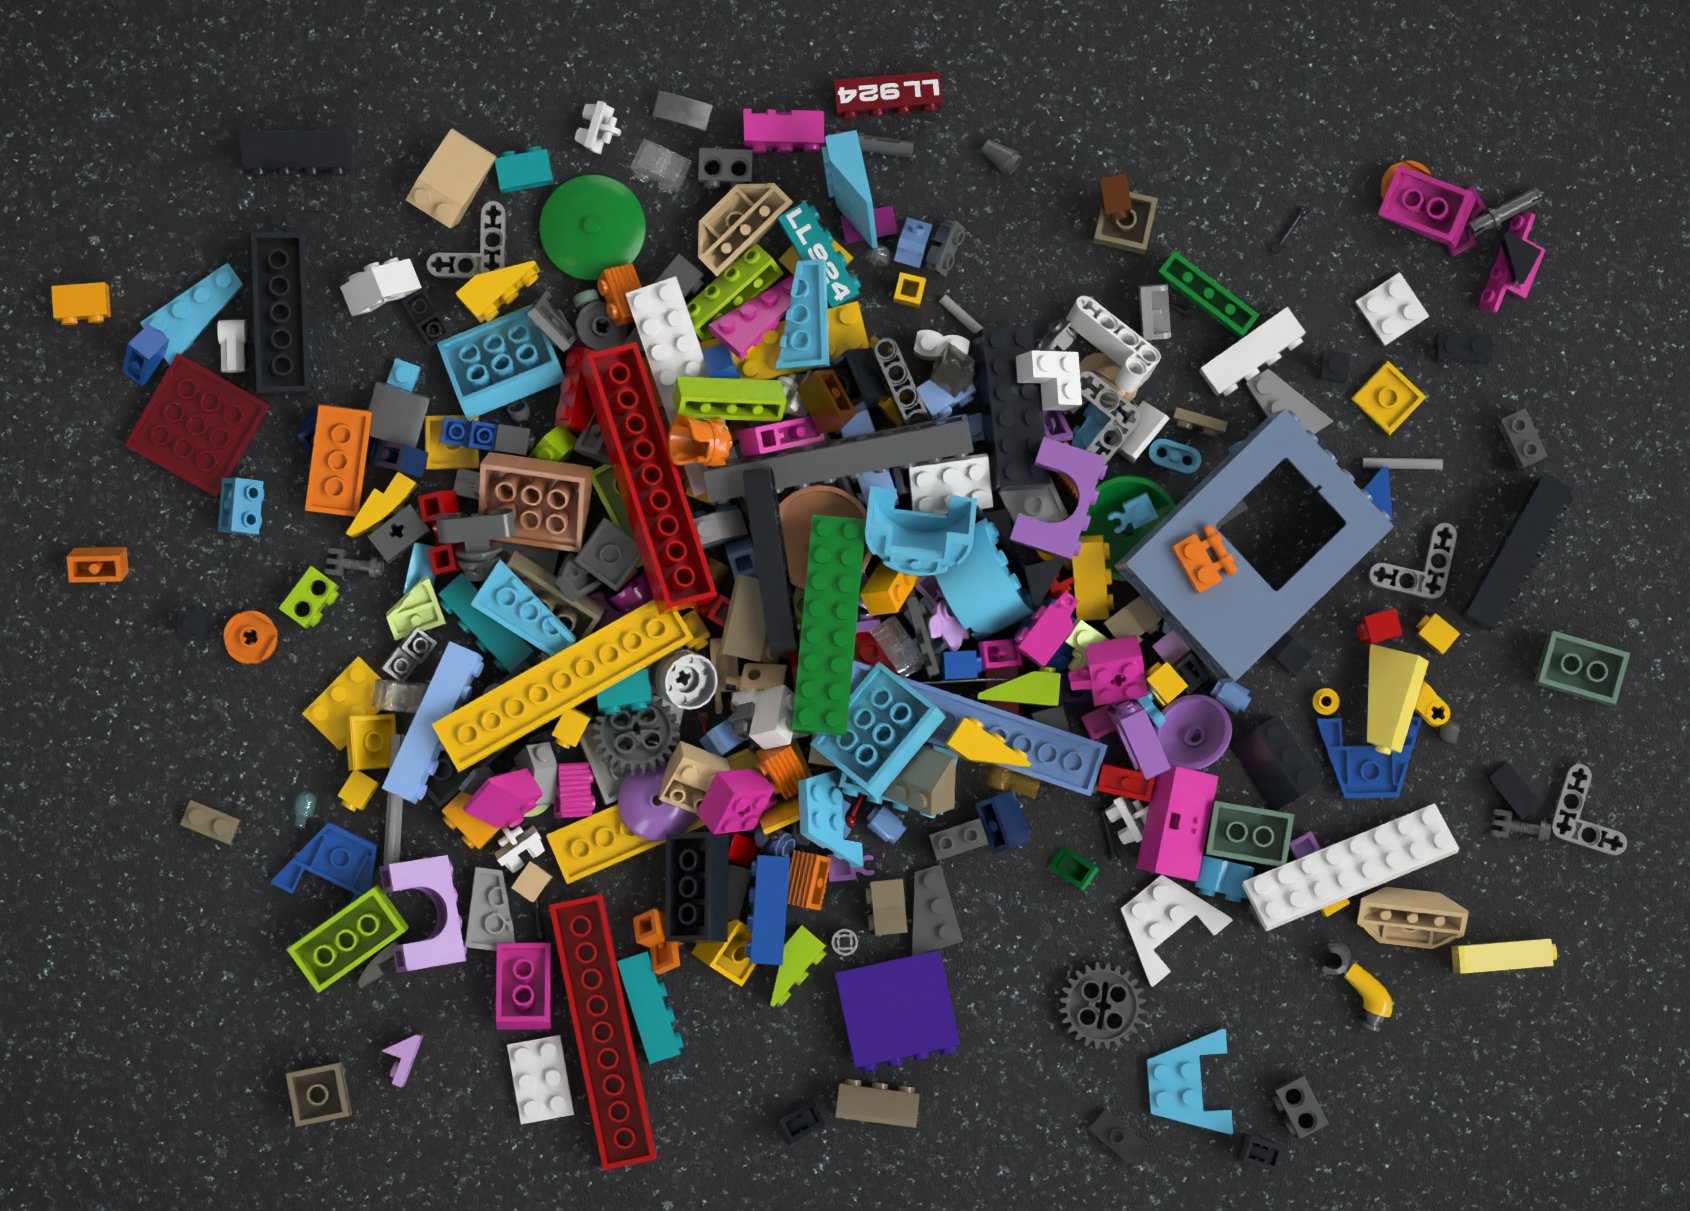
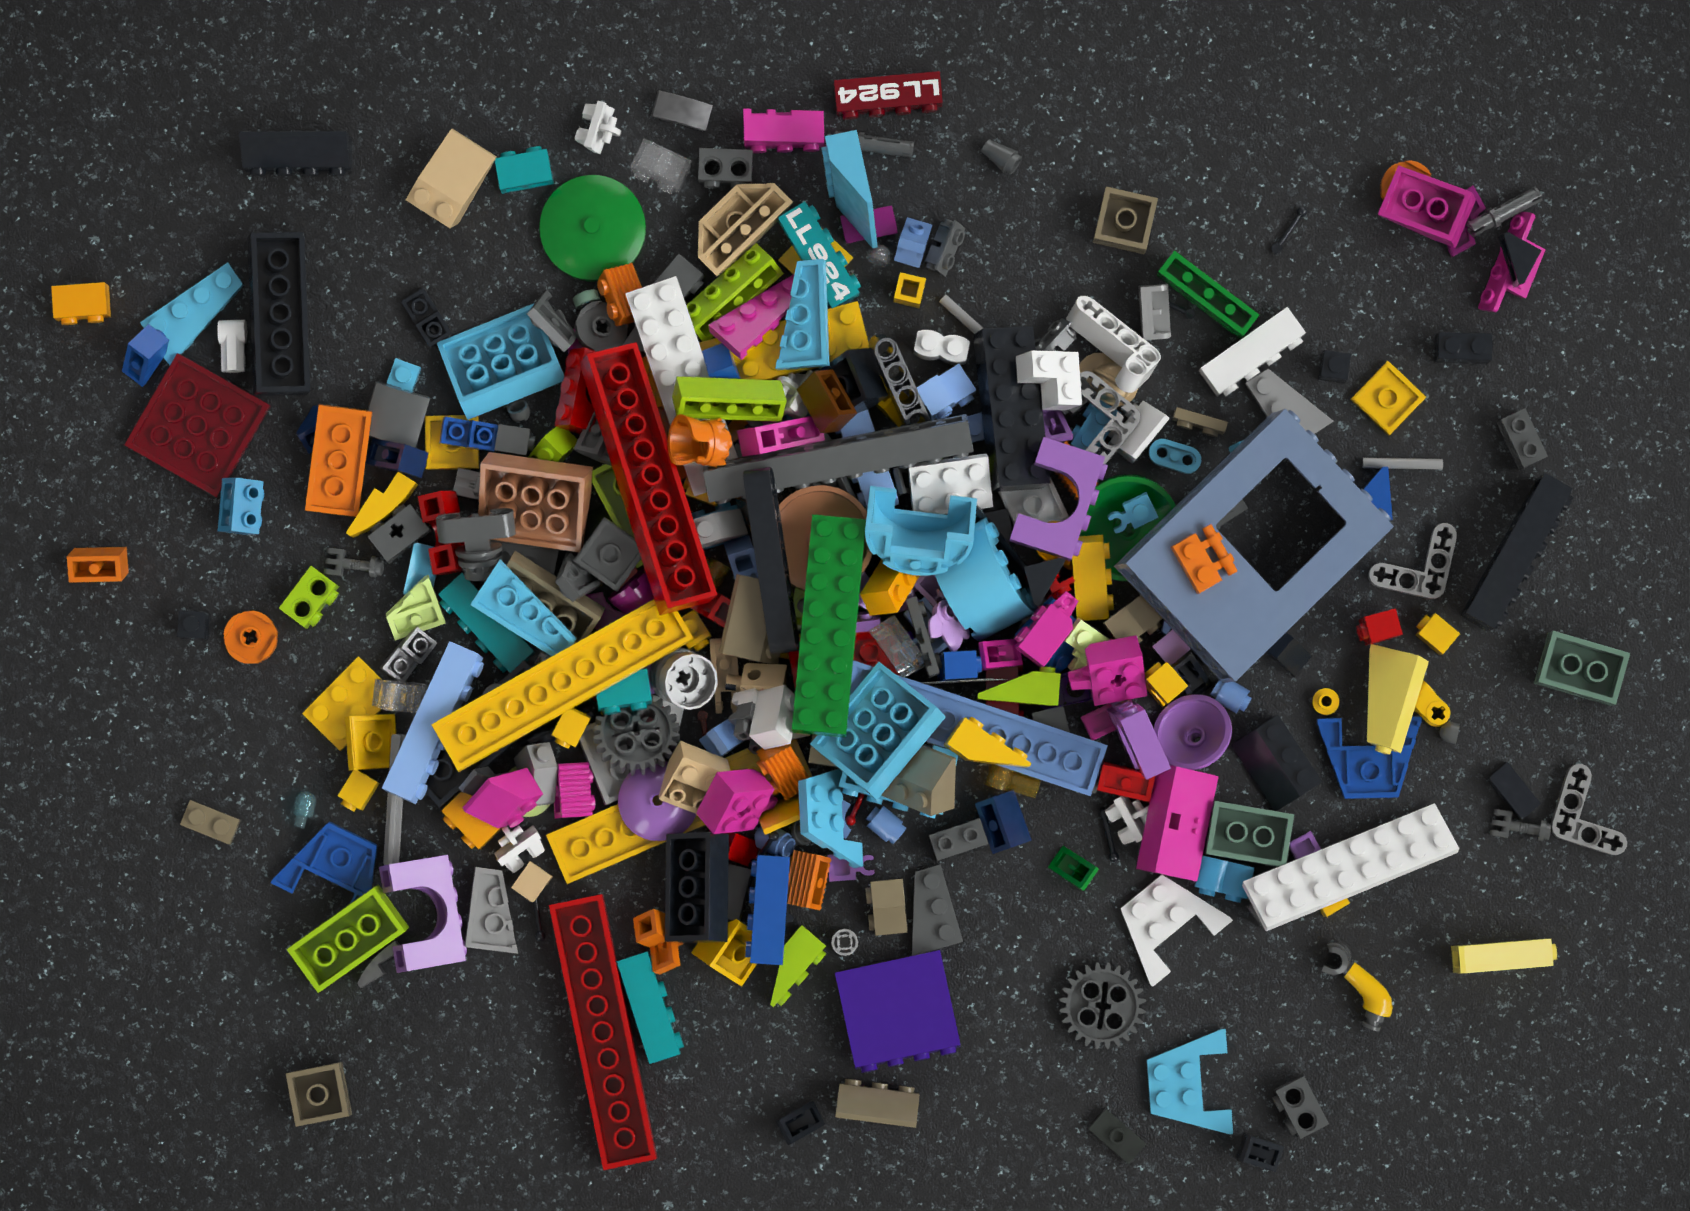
(380, 285): white brick -> none
(407, 1052): lavender slope -> none
(479, 259): light grey beam -> none
(492, 289): yellow slope -> none
(523, 986): dark pink slope -> none
(540, 1079): white plate -> none
(953, 370): clear smoke brick -> none
(1114, 197): reddish brown slope -> none
(1153, 713): medium azure plate -> none
(1391, 309): white plate -> none
(1411, 917): tan wedge -> none

